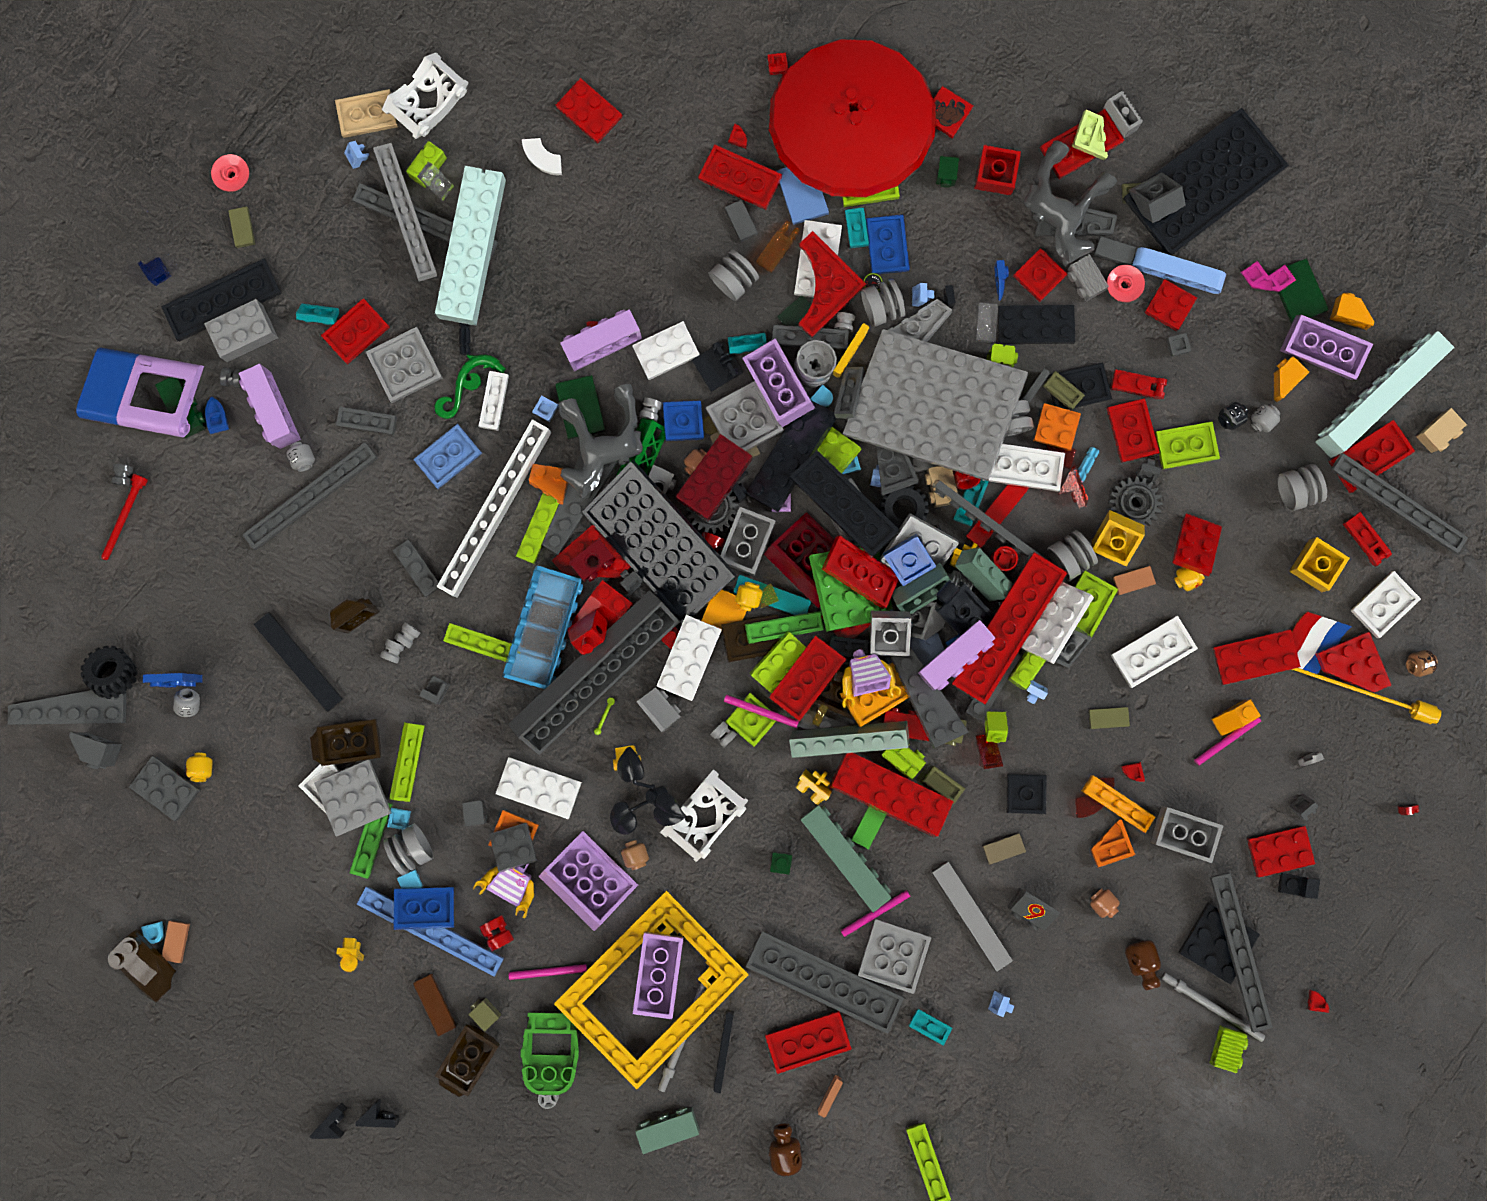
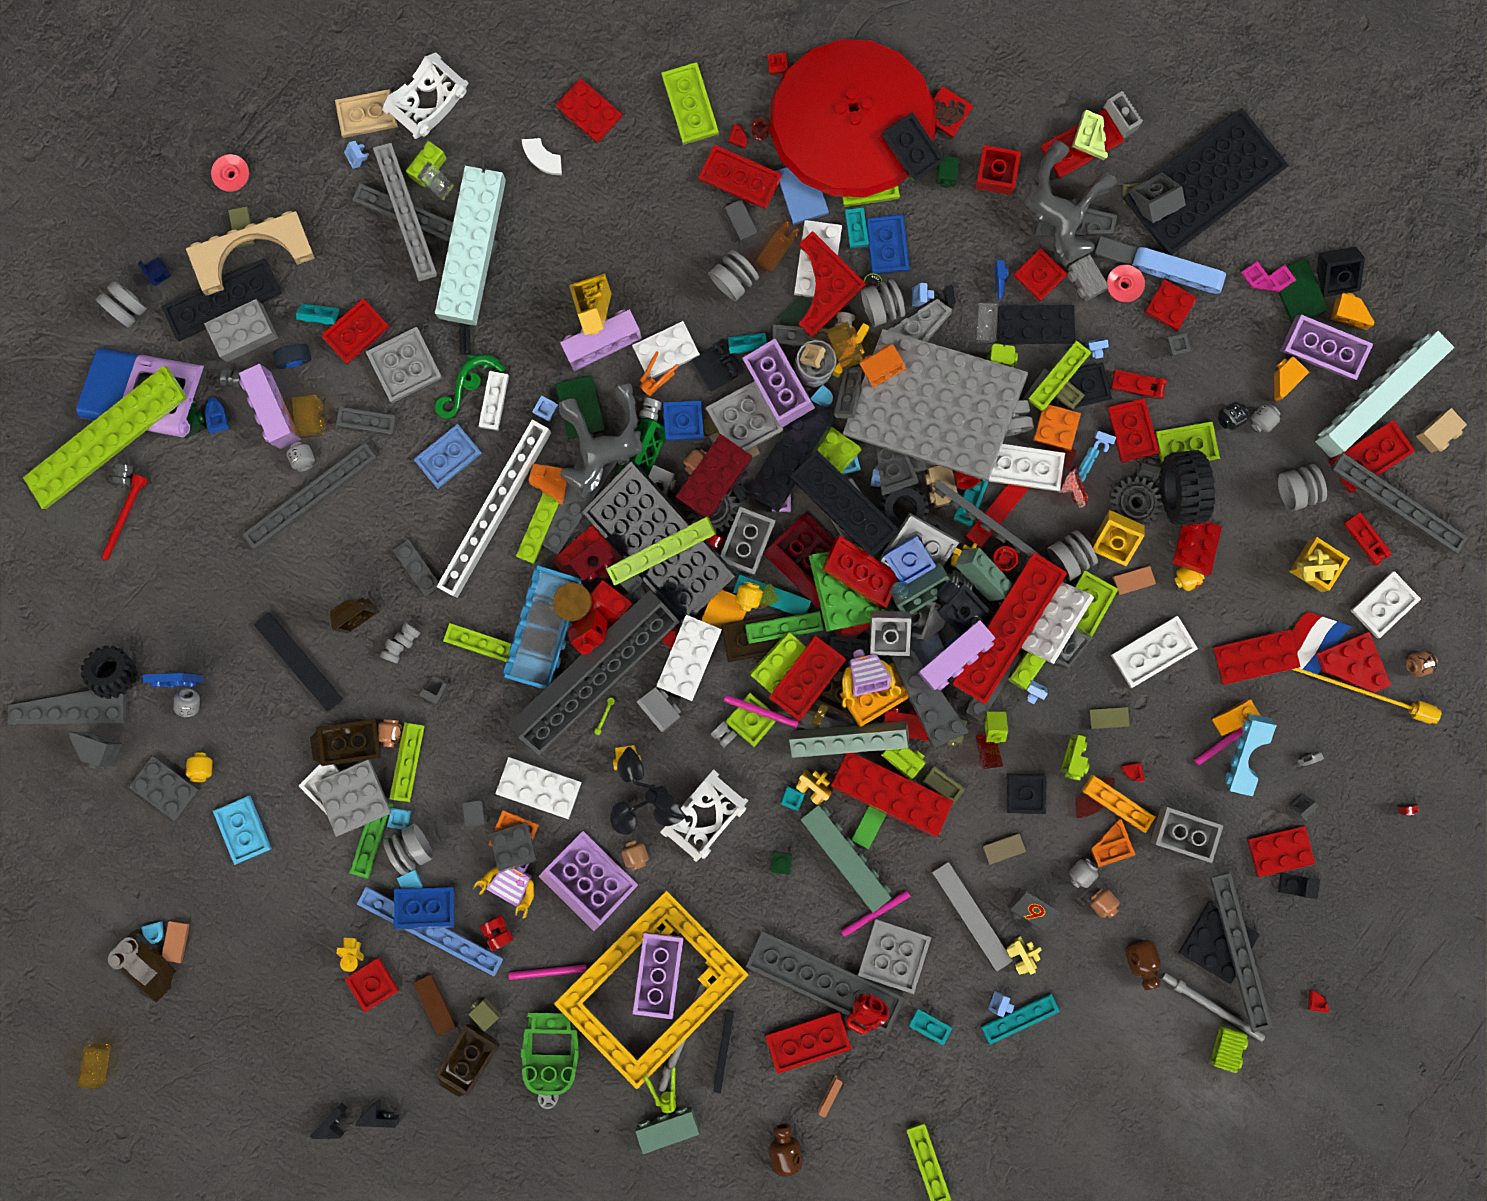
(94, 1066): none -> clear yellow brick
(105, 437): none -> lime plate
(121, 303): none -> light grey wheel
(210, 256): none -> tan arch
(242, 830): none -> medium azure tile
(292, 356): none -> black wheel
(308, 416): none -> clear yellow brick
(372, 984): none -> red plate
(389, 732): none -> nougat head
(572, 602): none -> pearl gold tile
(591, 302): none -> yellow wedge
(650, 385): none -> orange plant
(661, 551): none -> lime tile
(667, 1099): none -> lime plant
(690, 103): none -> lime plate
(760, 135): none -> clear red bush
(792, 798): none -> teal tile
(812, 355): none -> tan tile
(845, 345): none -> clear yellow brick
(869, 1012): none -> red piece
(882, 365): none -> orange brick
(900, 590): none -> clear light blue plate
(912, 147): none -> black plate
(1020, 1018): none -> teal tile
(1027, 963): none -> light yellow hips
(1059, 376): none -> lime plate
(1074, 764): none -> lime plate
(1083, 873): none -> light grey head
(1096, 346): none -> light blue tile
(1103, 438): none -> light blue tile
(1187, 487): none -> black tyre
(1256, 732): none -> medium azure arch
(1315, 563): none -> light yellow hips
(1340, 271): none -> black slope

